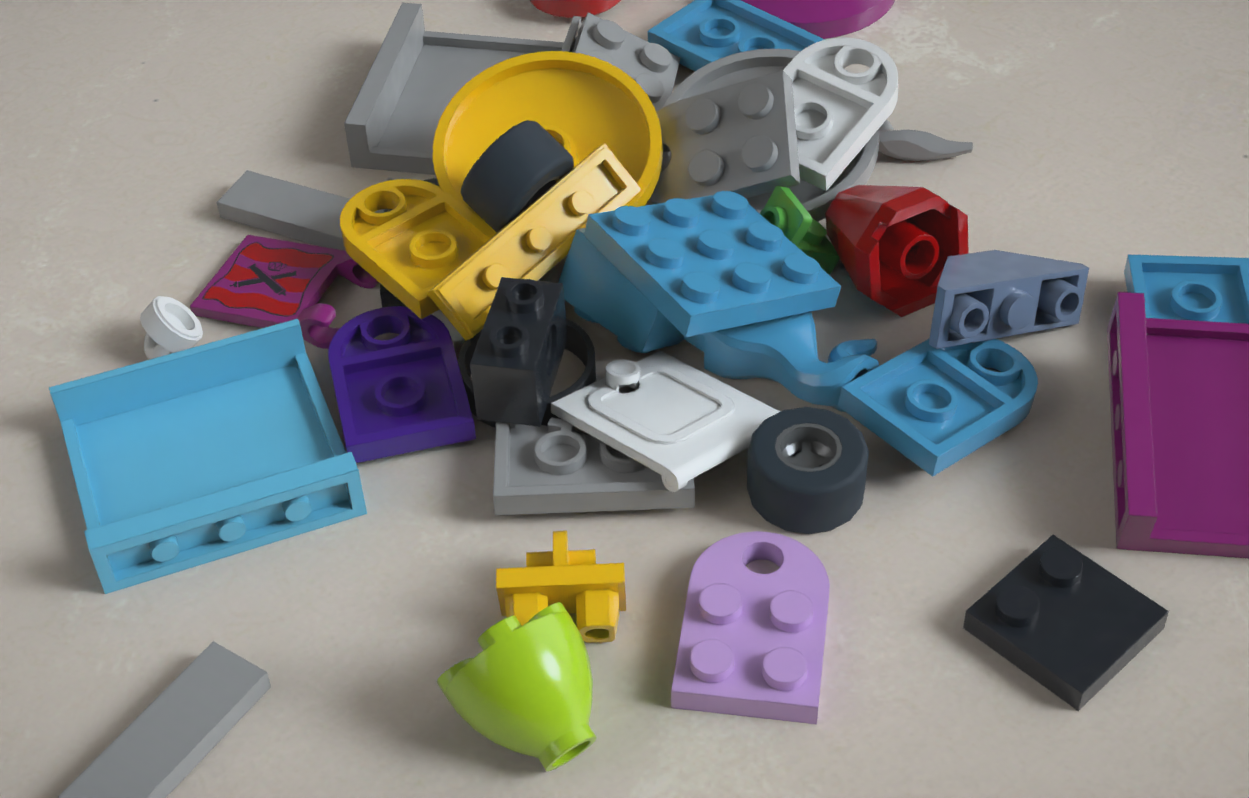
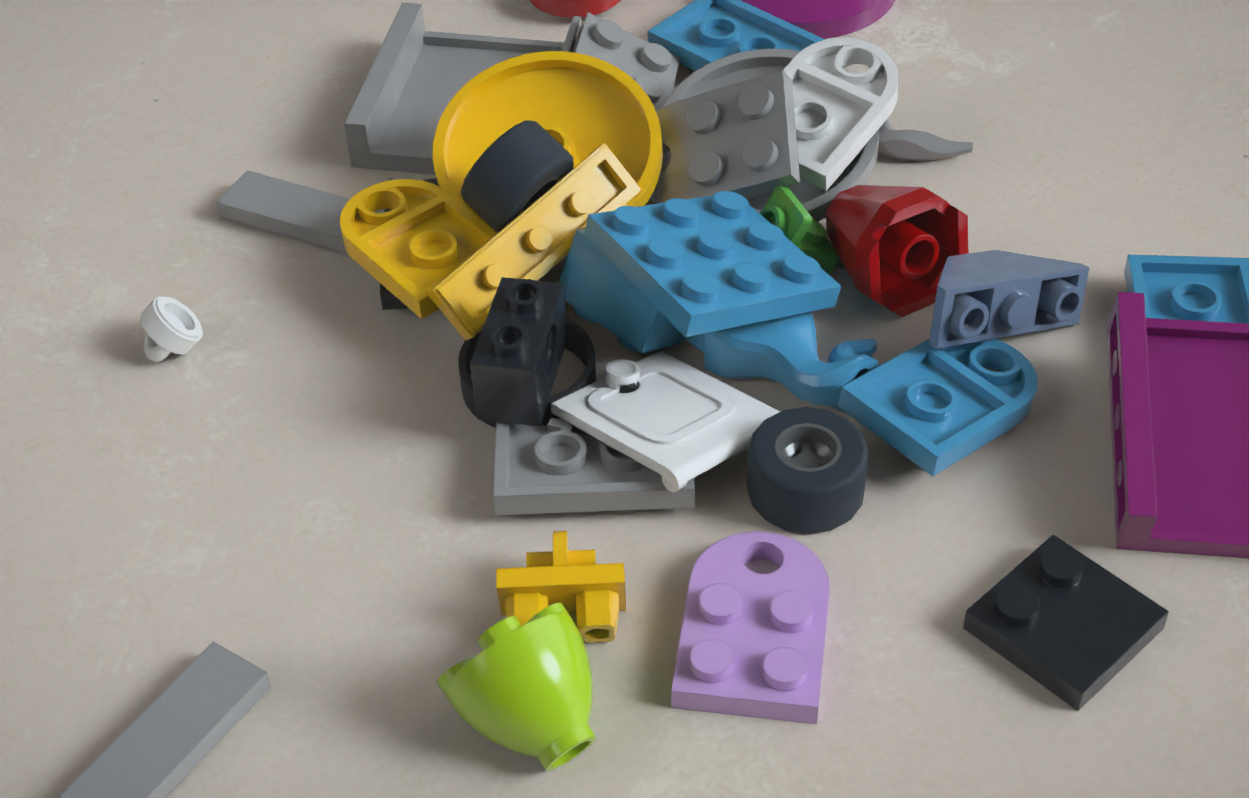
(204, 455): medium azure panel -> none
(279, 282): magenta flag -> none
(398, 390): dark purple plate -> none

